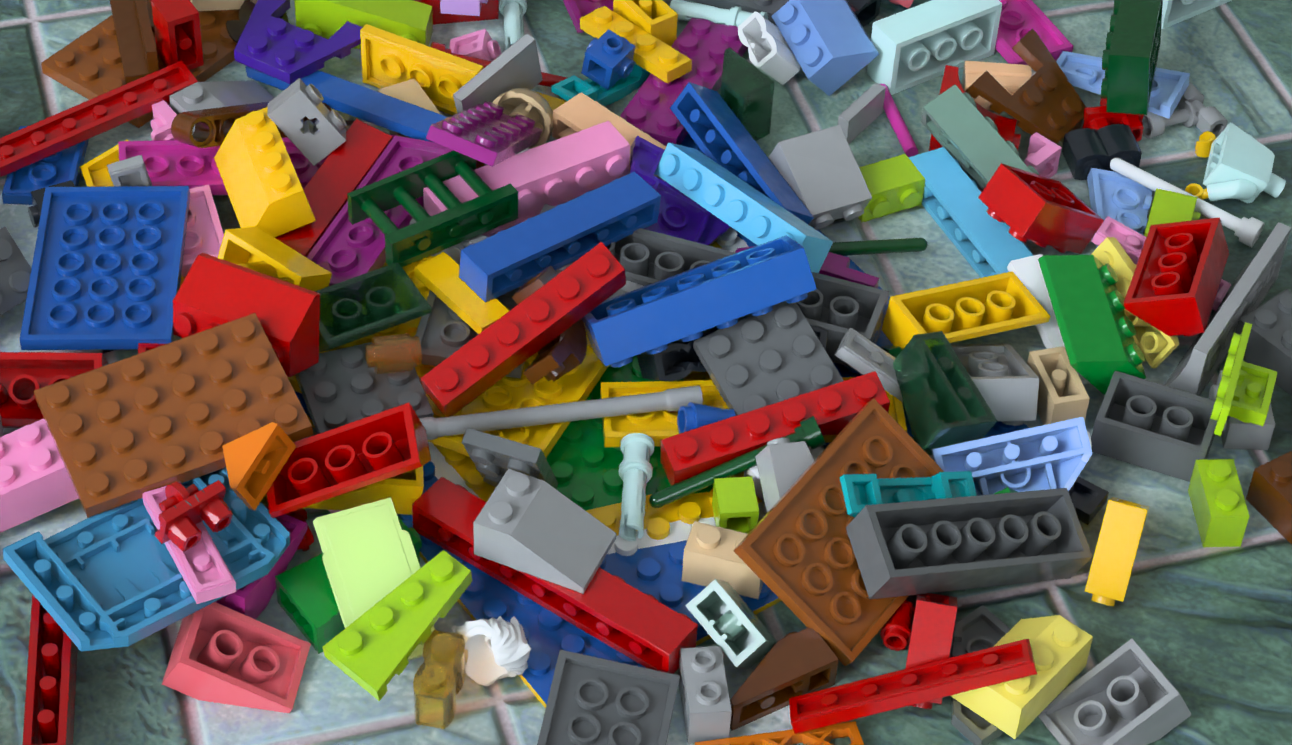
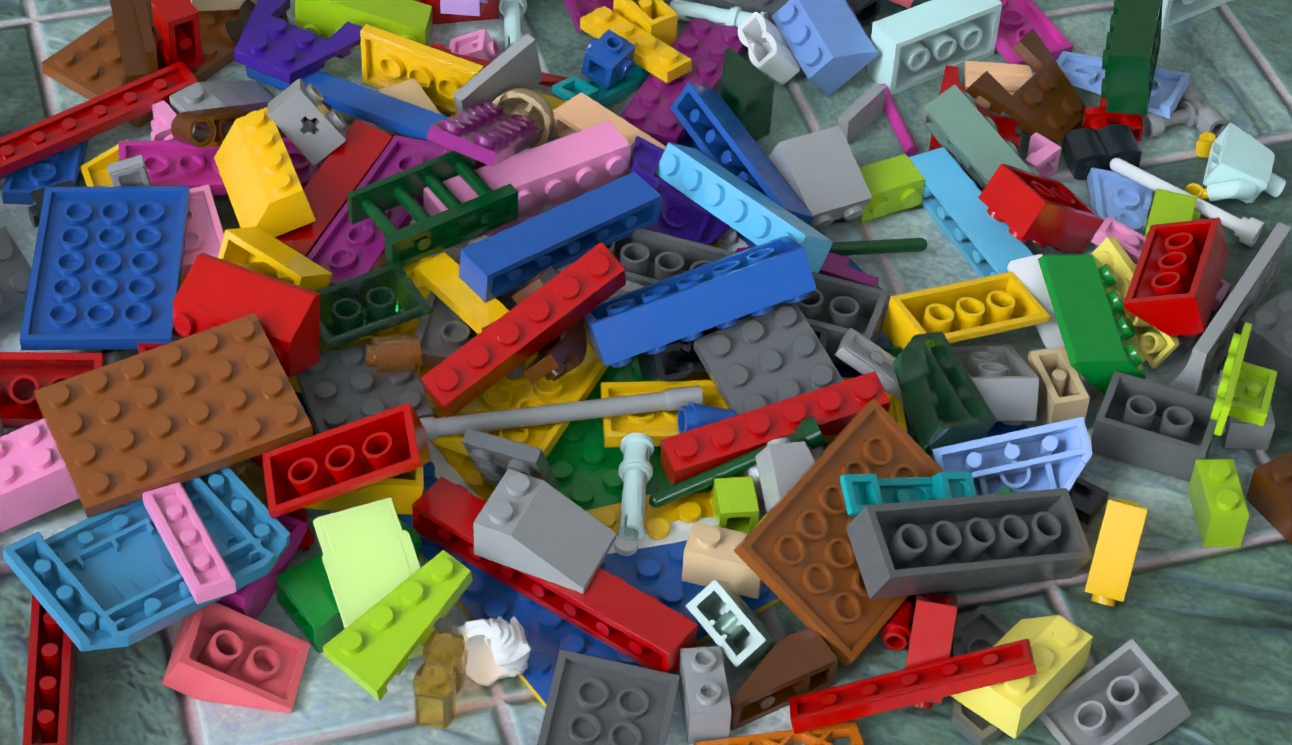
(189, 507): red hips -> none
(256, 462): orange slope -> none

